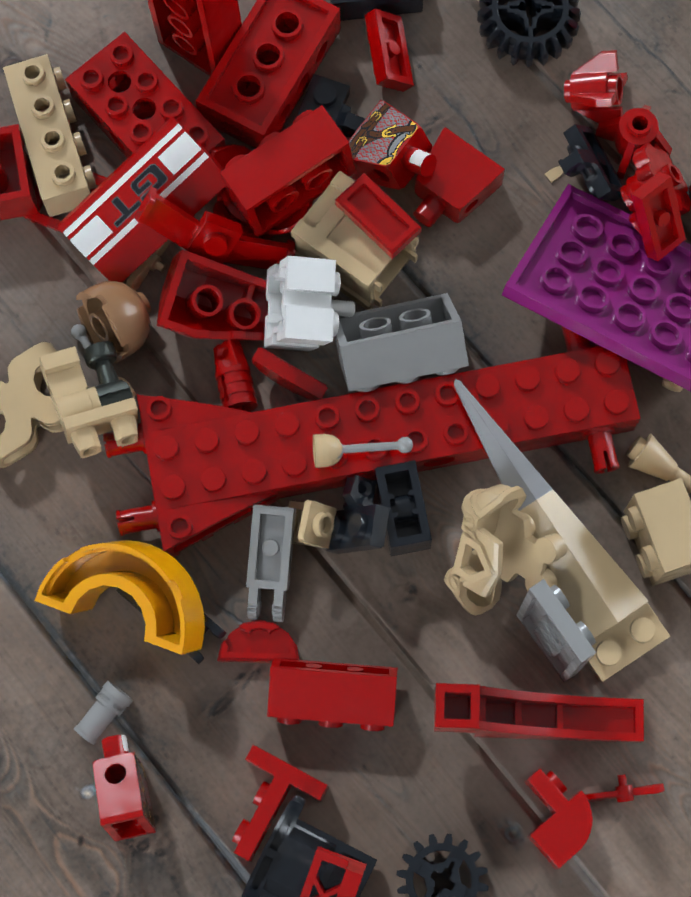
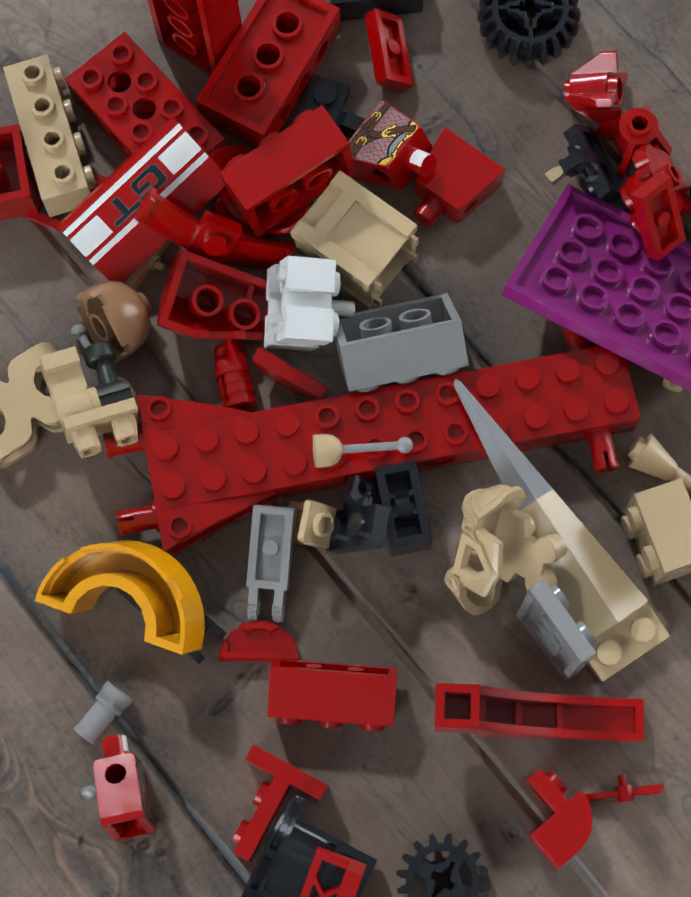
(378, 216): red tile -> none

